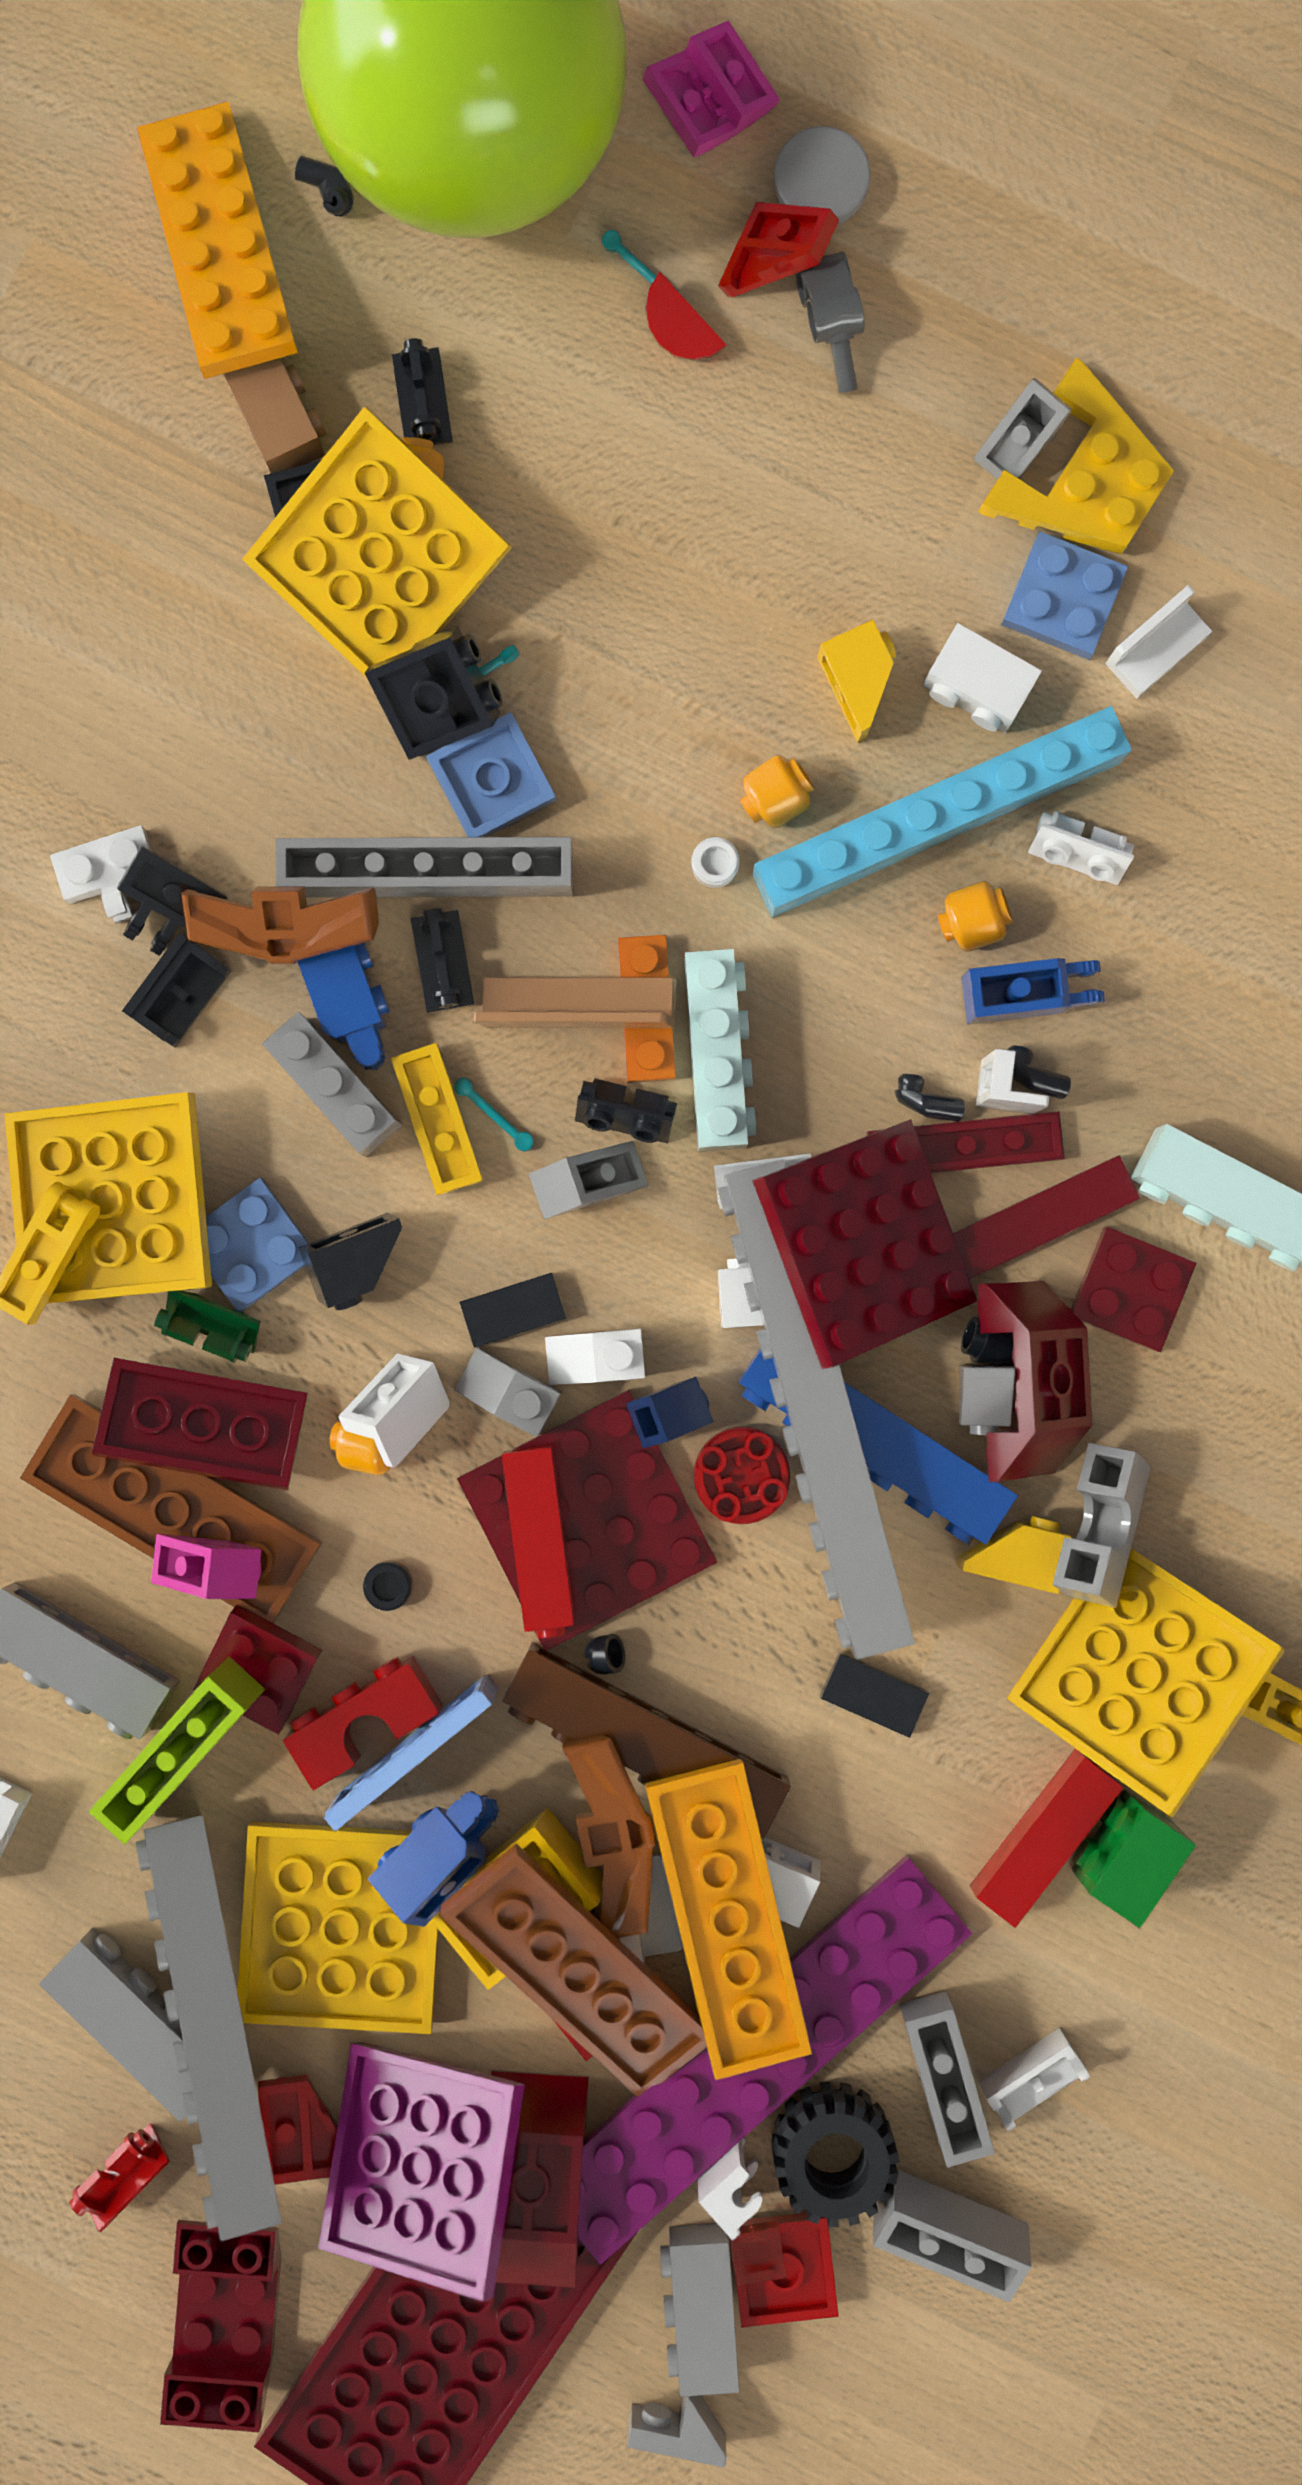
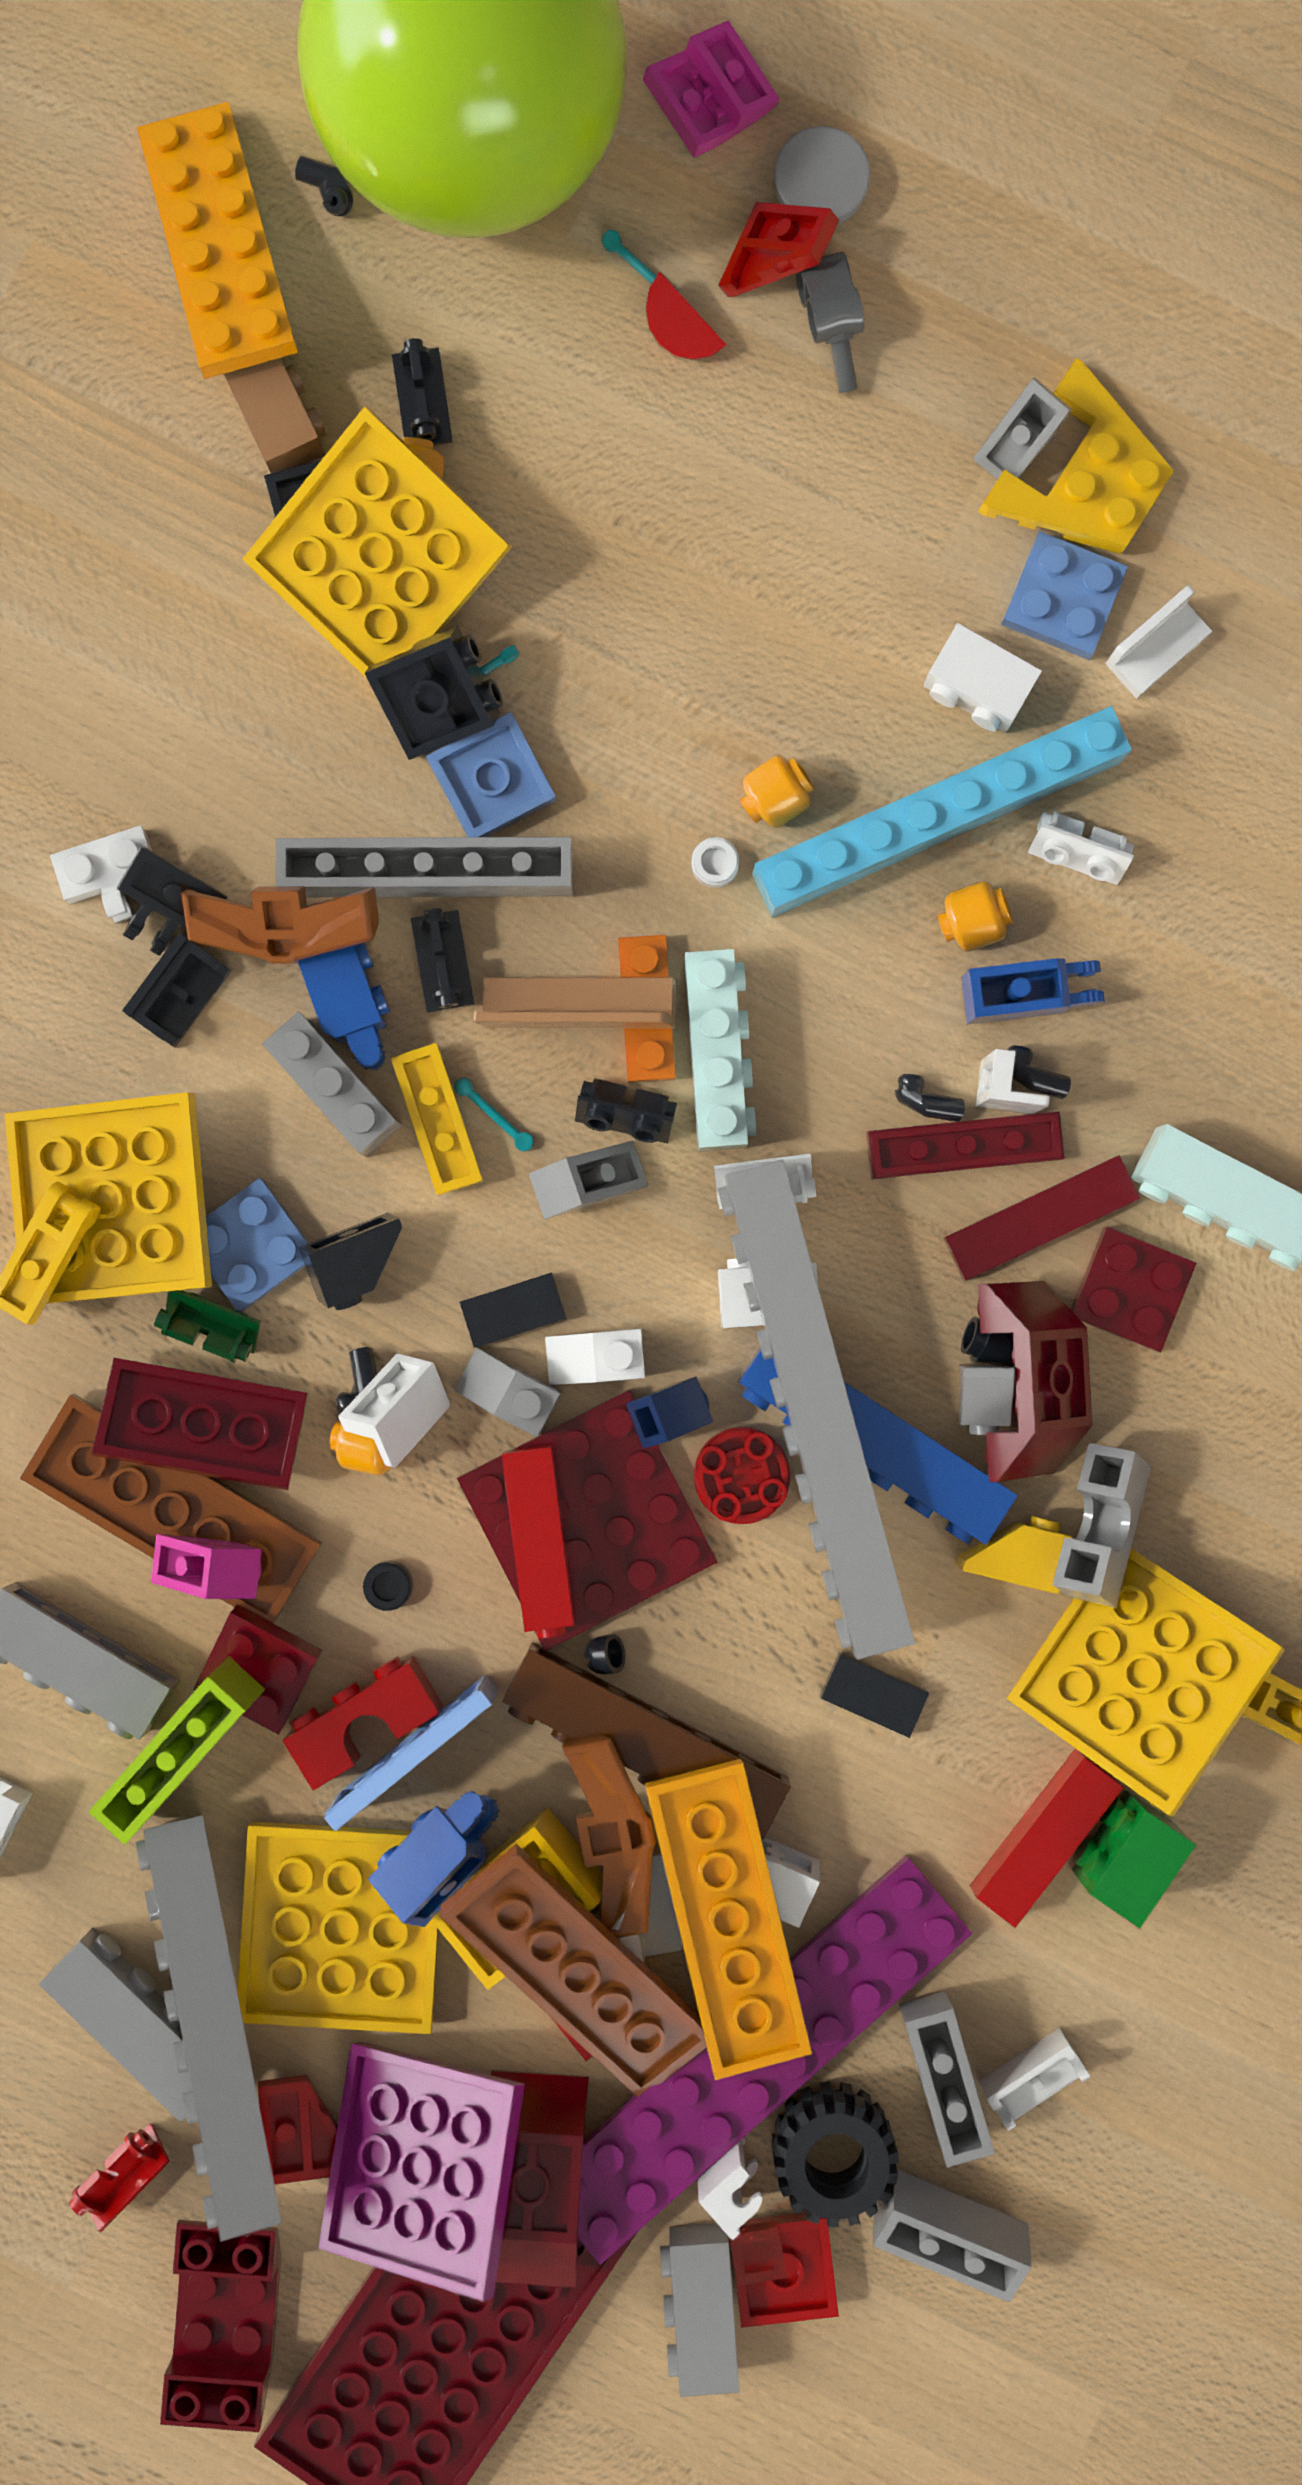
(363, 1372): none -> black arm
(684, 2435): light grey slope -> none
(858, 671): yellow slope -> none
(865, 1243): dark red plate -> none

